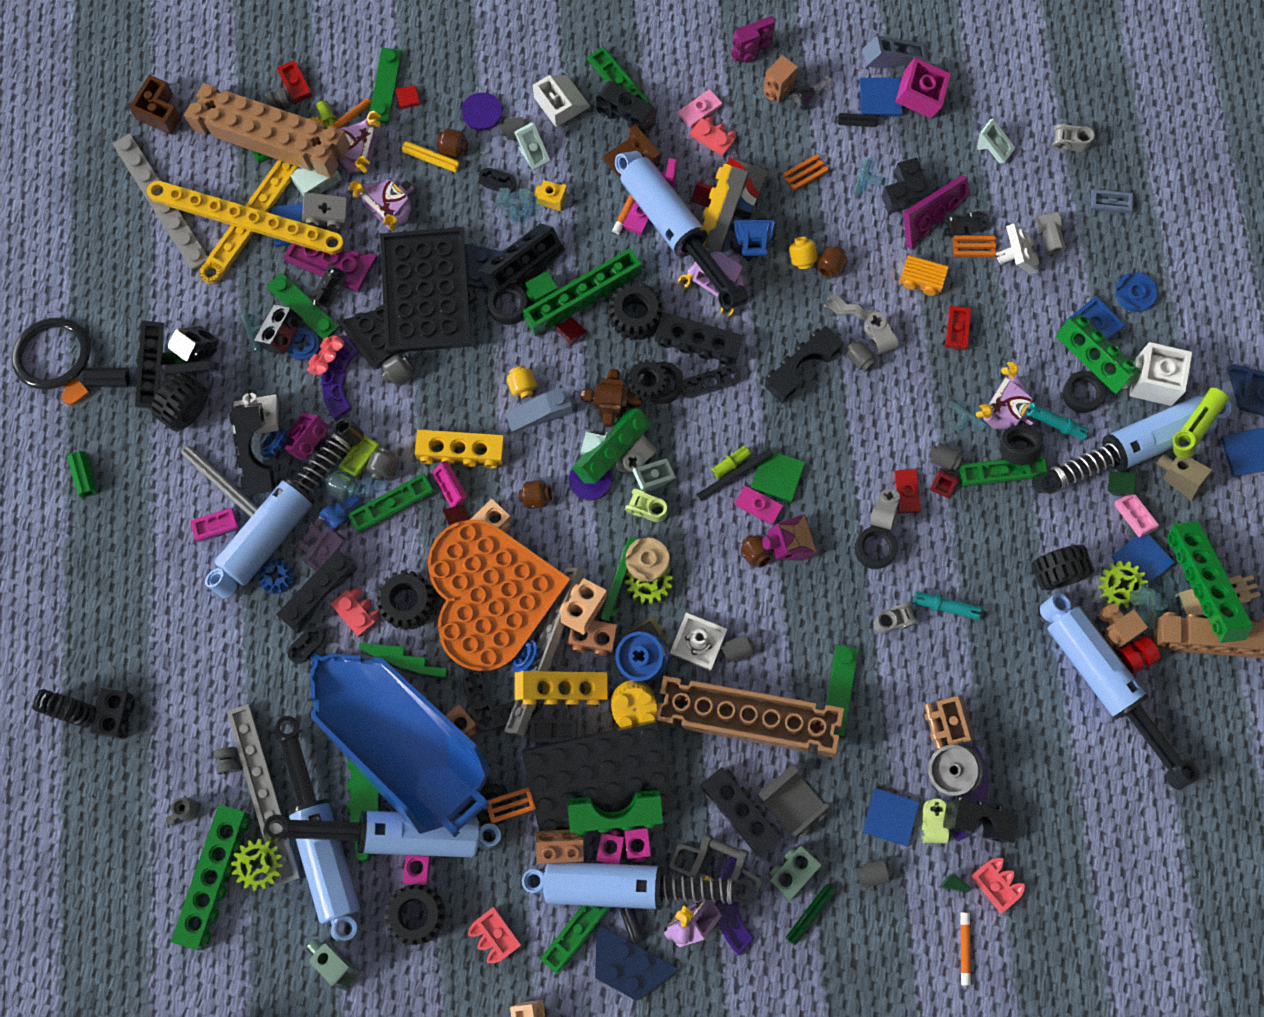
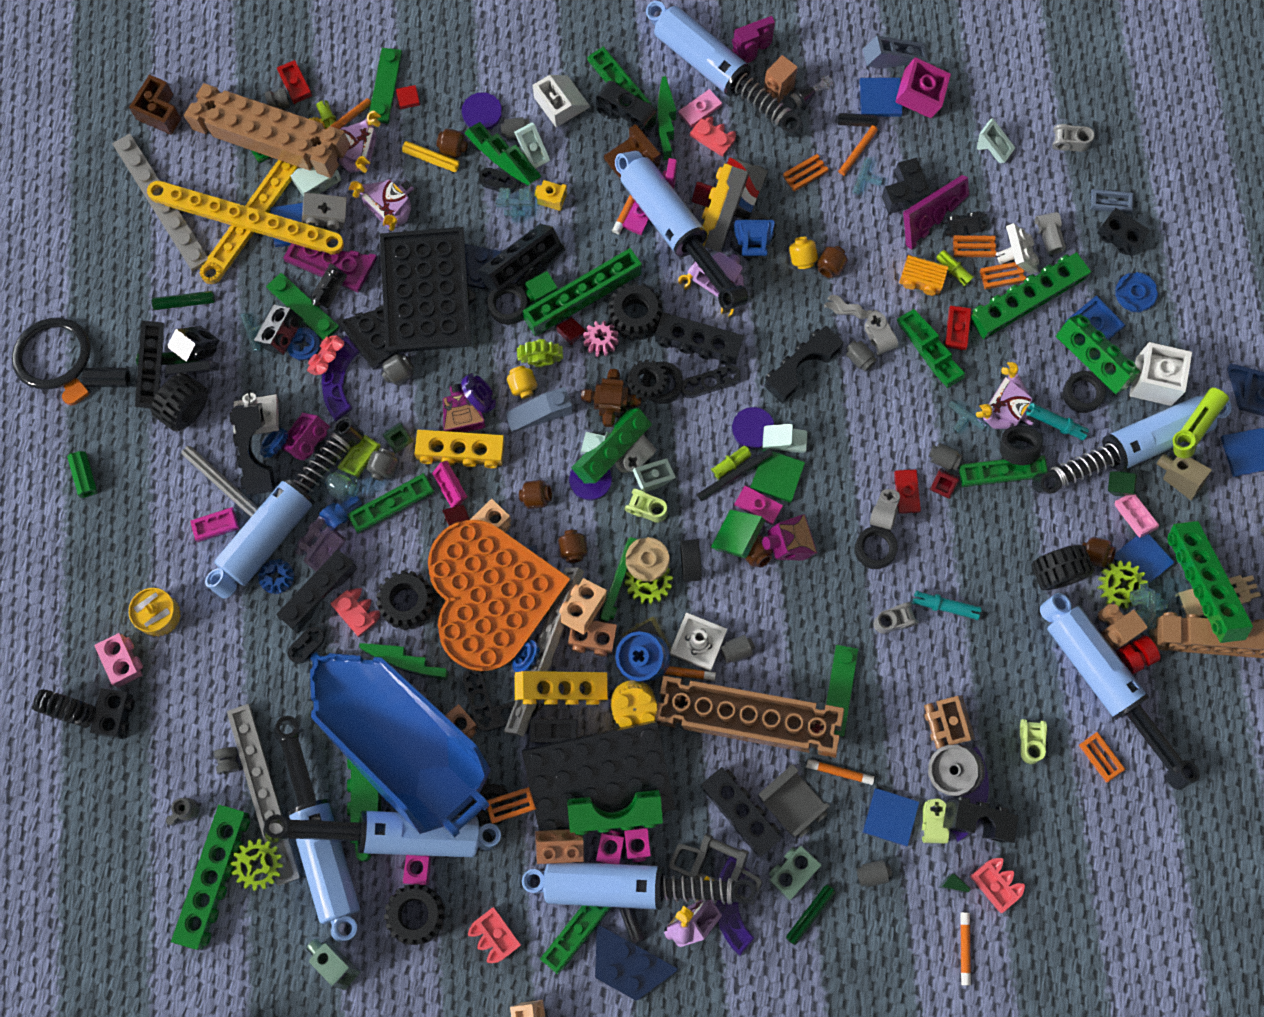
(114, 663): none -> bright pink brick
(154, 612): none -> yellow piece
(183, 300): none -> dark green axle
(397, 437): none -> dark green slope
(459, 413): none -> torso
(478, 393): none -> dark purple tile
(505, 157): none -> green slope
(540, 353): none -> lime gear
(572, 546): none -> reddish brown head
(594, 343): none -> bright pink gear
(666, 114): none -> green slope
(690, 673): none -> orange bar
(691, 560): none -> black tyre
(717, 62): none -> light blue piece
(738, 533): none -> green tile
(749, 427): none -> dark purple tile
(785, 438): none -> light aqua slope
(839, 771): none -> orange bar
(858, 150): none -> orange bar
(930, 348): none -> green slope
(955, 268): none -> lime axle
(985, 278): none -> orange tile
(1033, 736): none -> yellowish green piece
(1072, 266): none -> green brick
(1094, 761): none -> orange tile
(1100, 551): none -> reddish brown head
(1126, 228): none -> black brick

